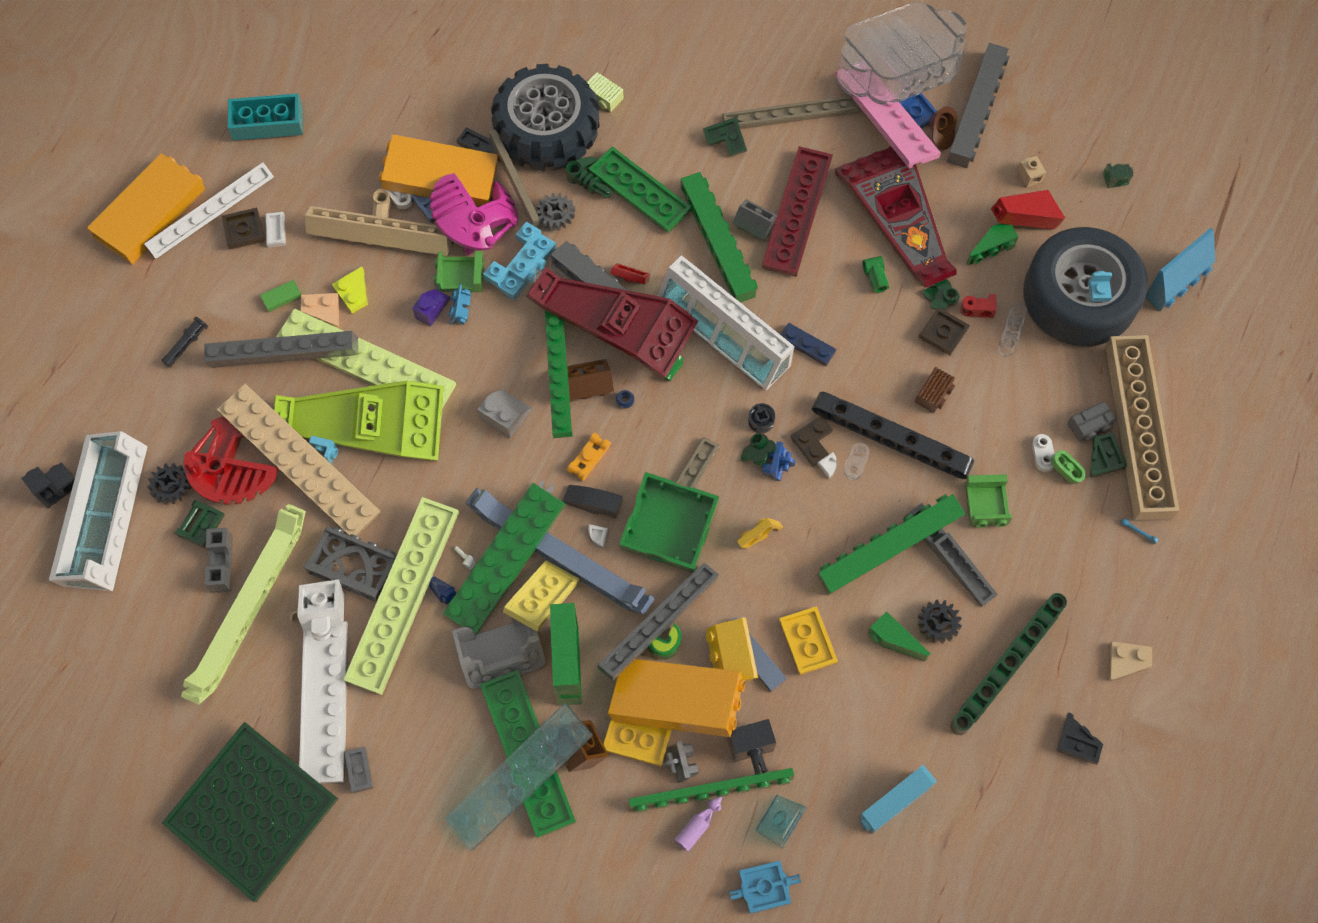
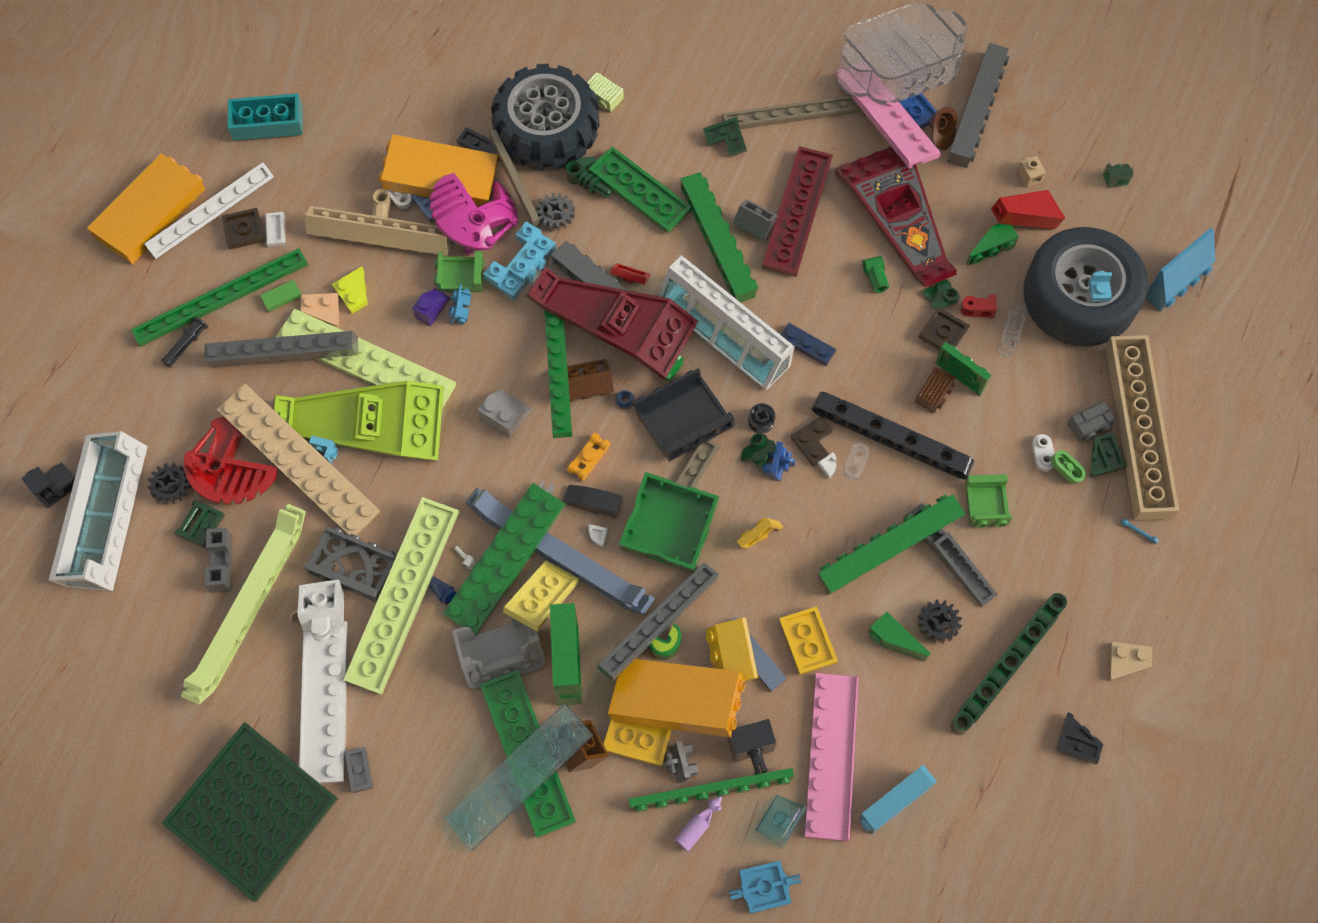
(219, 297): none -> green plate
(683, 415): none -> black panel
(831, 757): none -> bright pink plate
(963, 368): none -> green plate

